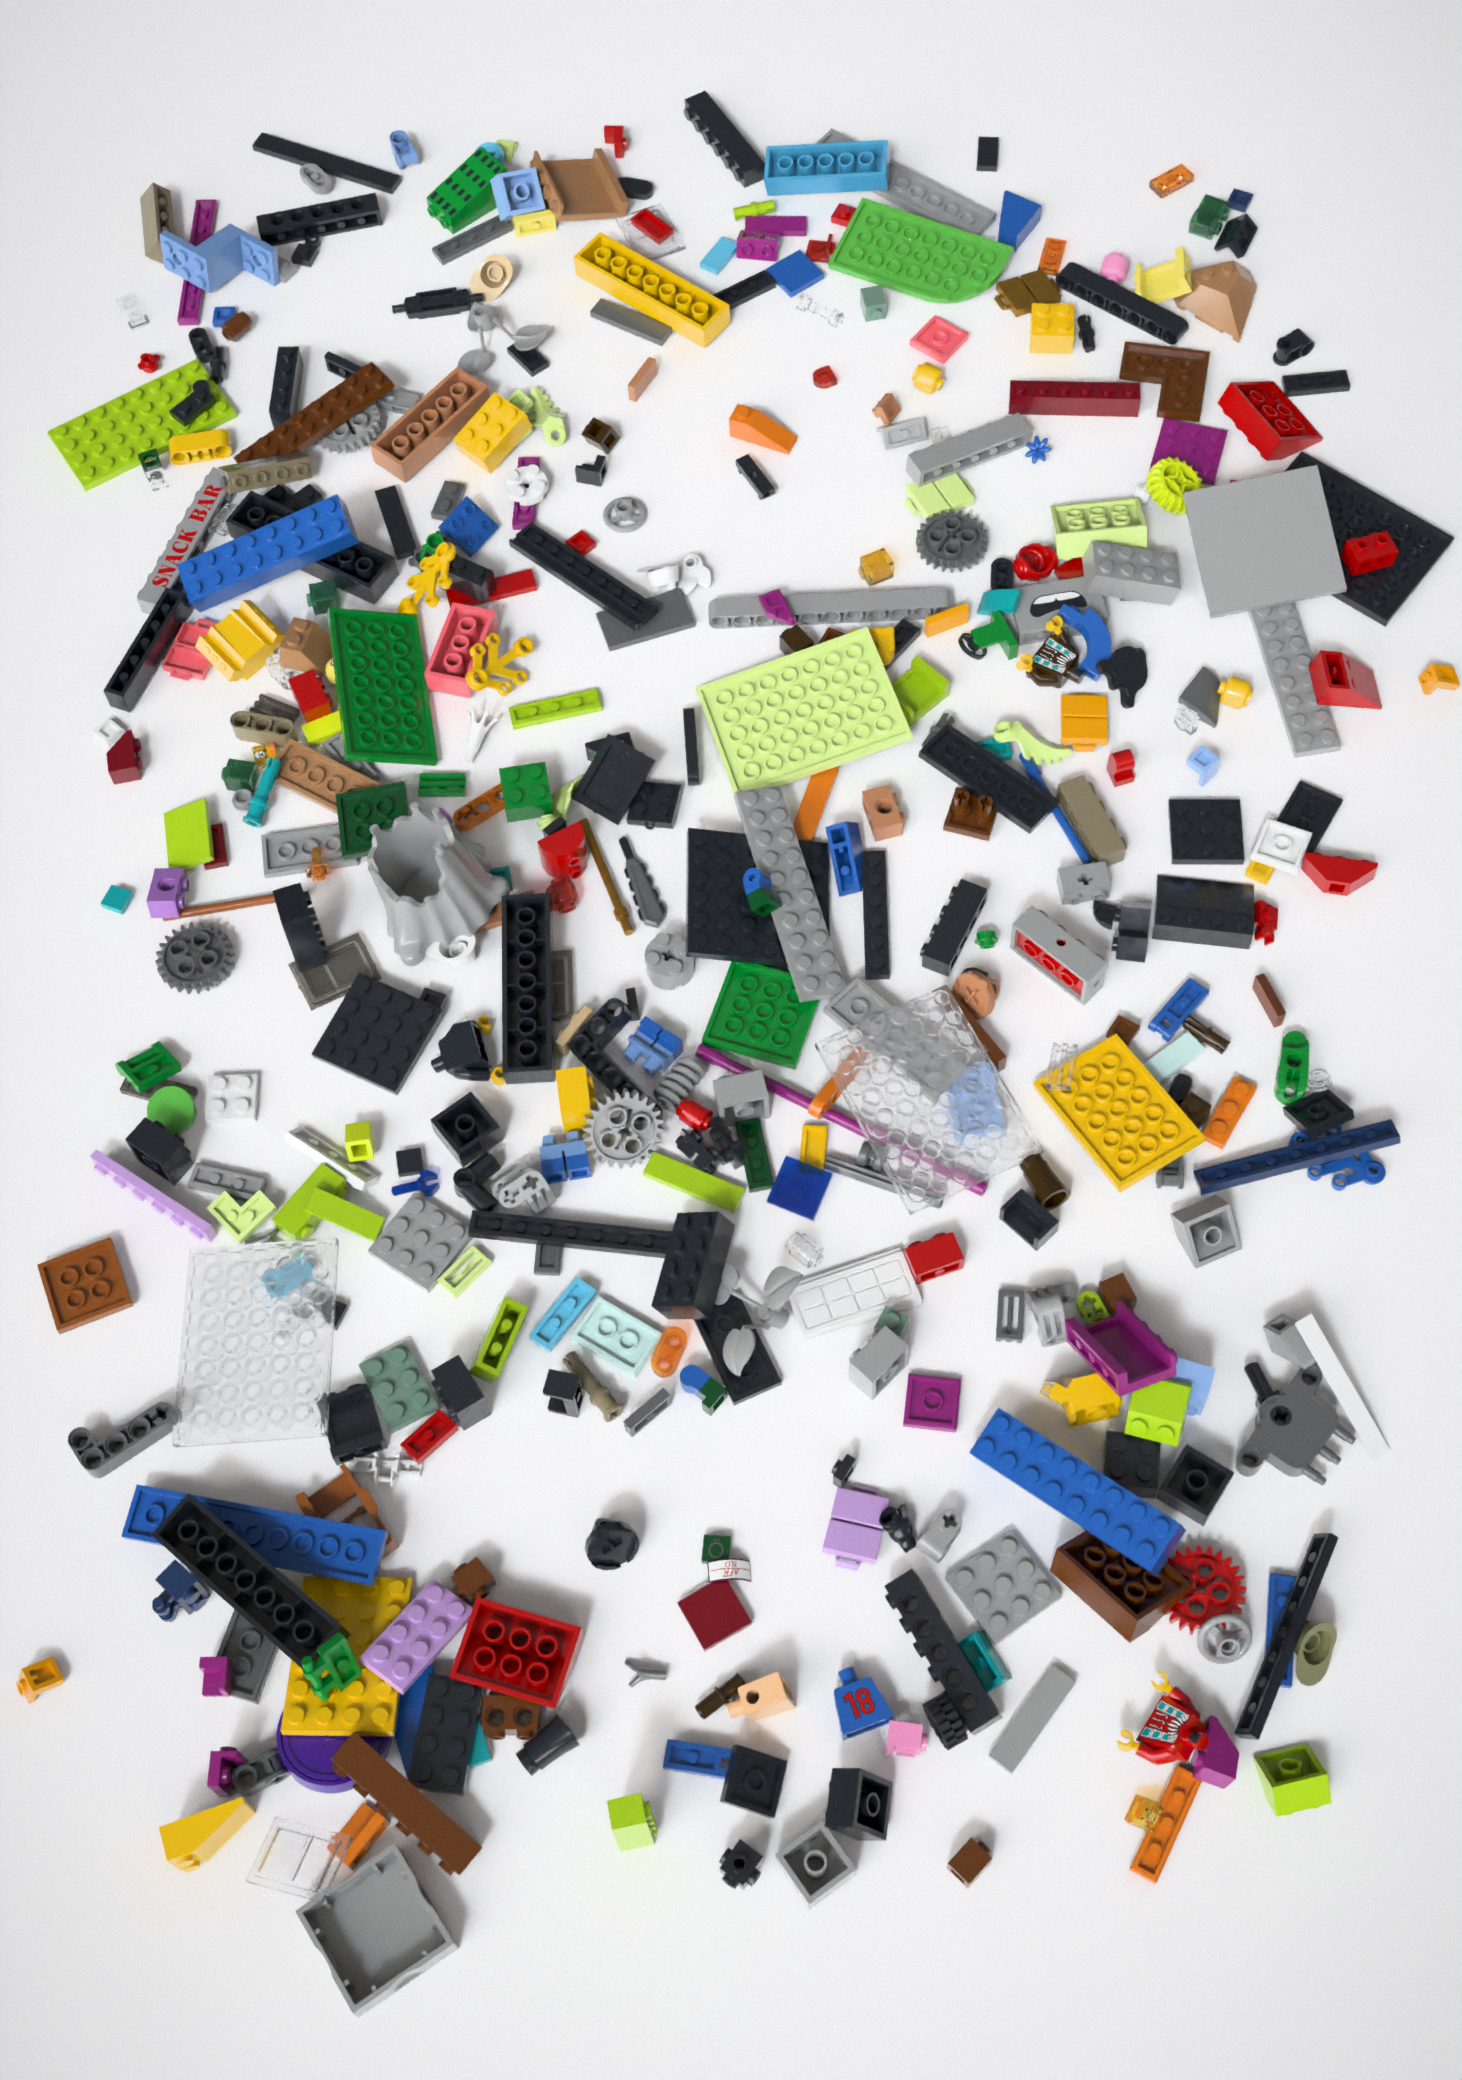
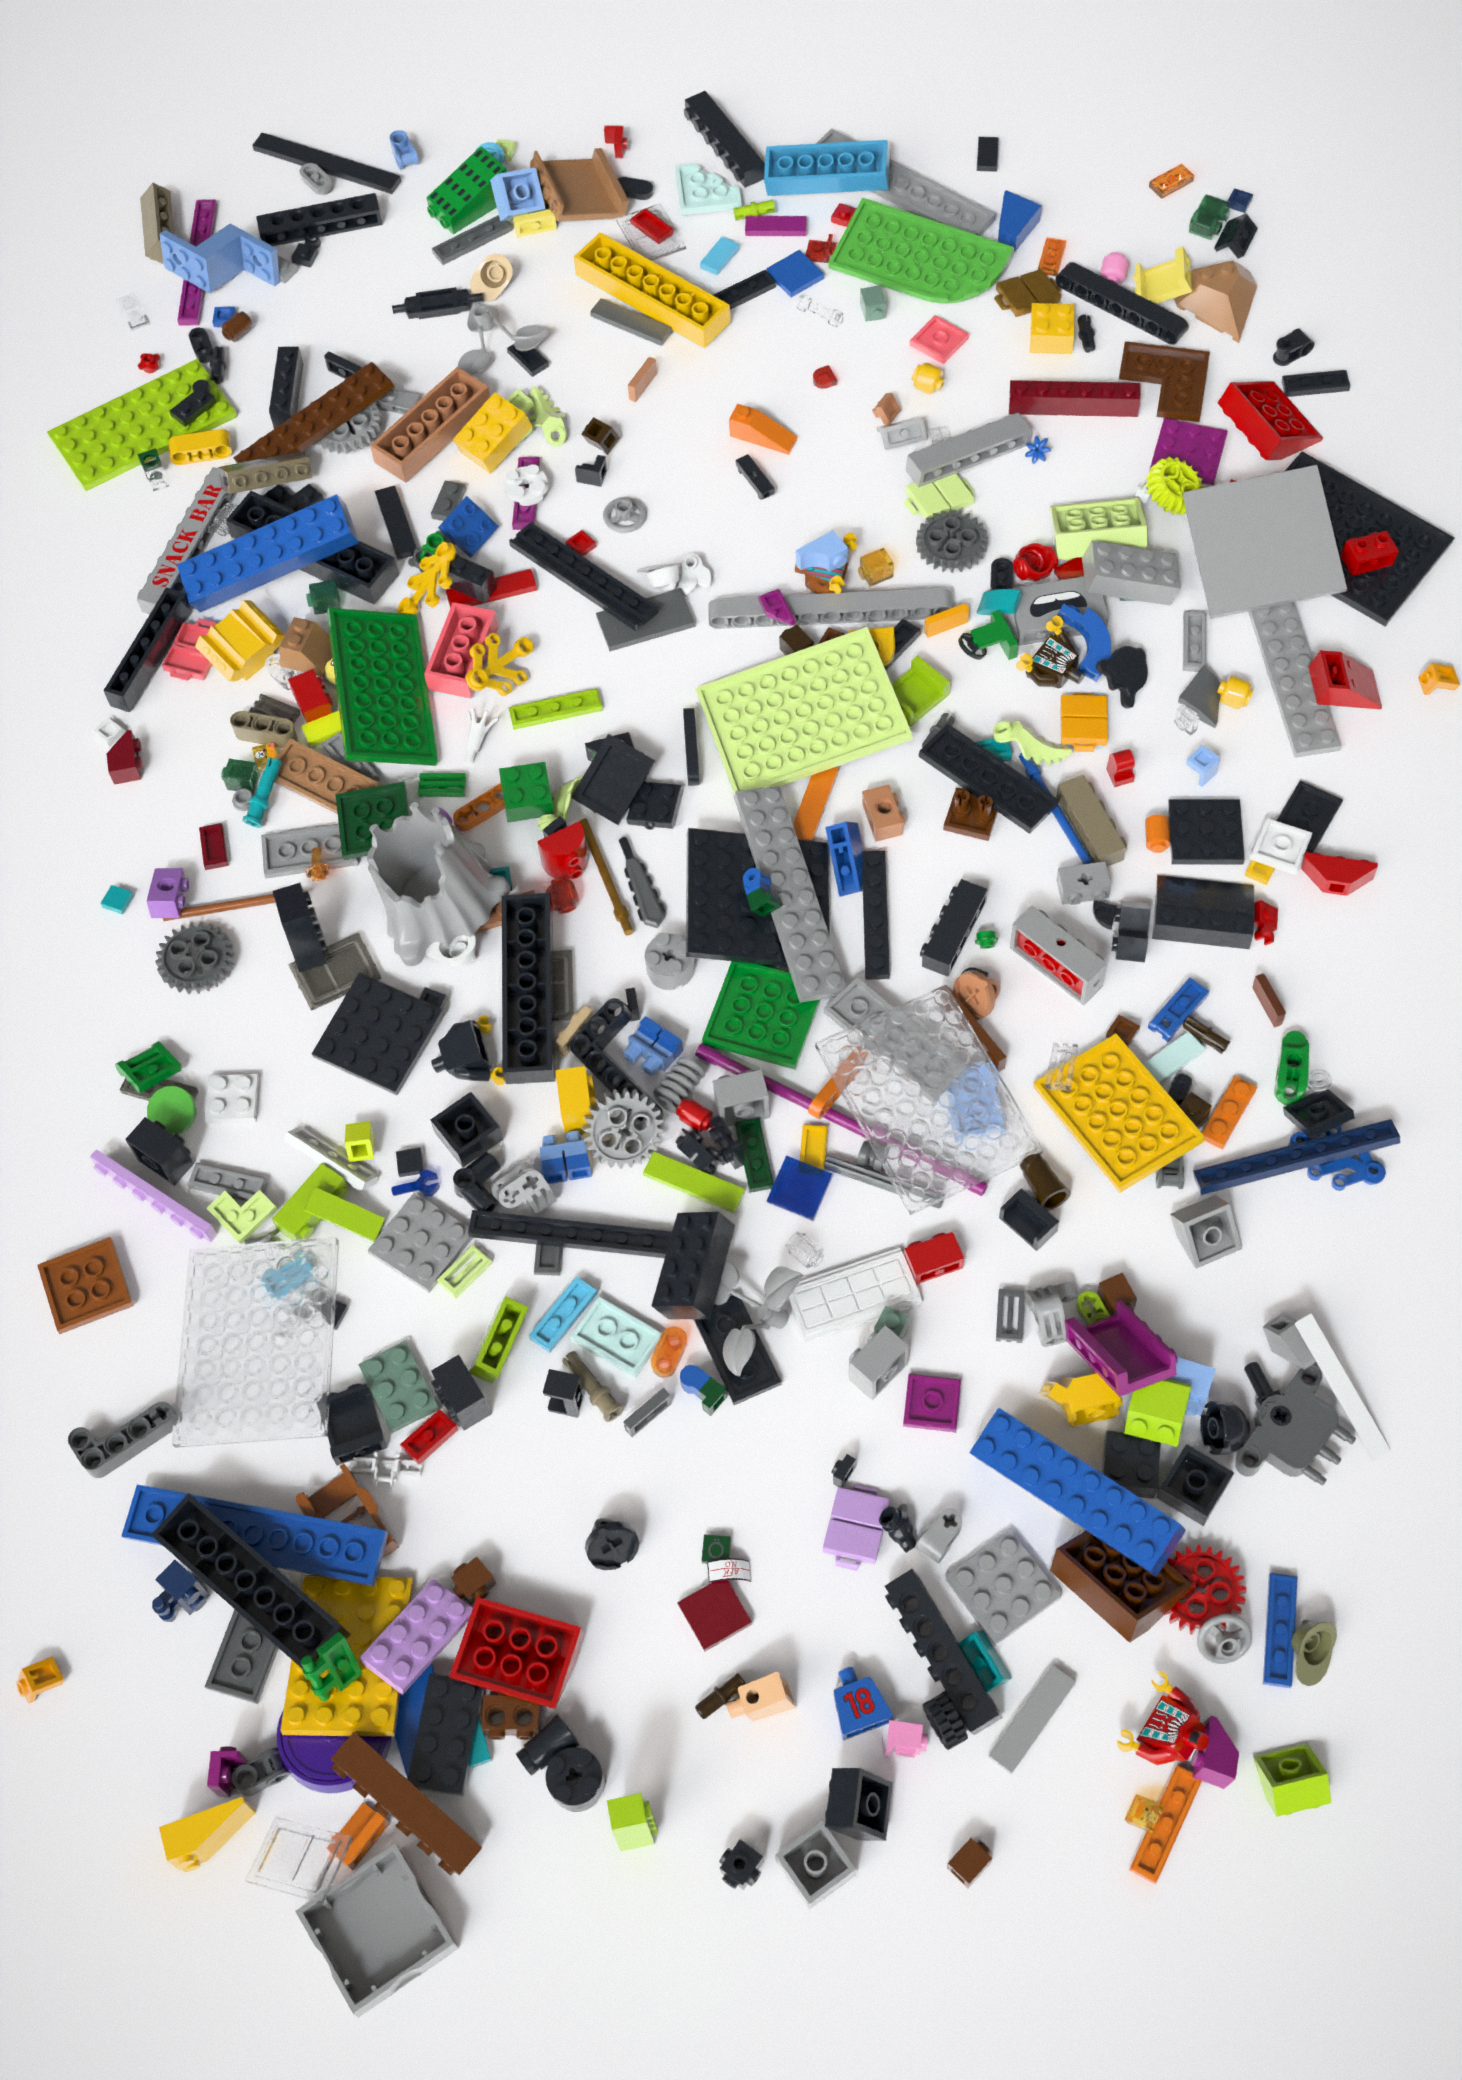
(189, 835): lime tile -> none
(217, 1676): magenta panel -> none
(590, 1782): none -> black brick
(645, 1673): flat silver bar -> none
(695, 1758): blue plate -> none
(704, 191): none -> light aqua plate
(753, 1781): black plate -> none
(758, 245): magenta bracket -> none
(821, 580): none -> torso
(823, 552): none -> light blue arch
(1157, 833): none -> orange brick
(1194, 641): none -> light grey tile
(1224, 1427): none -> black cylinder
(1286, 1636): black tile -> none

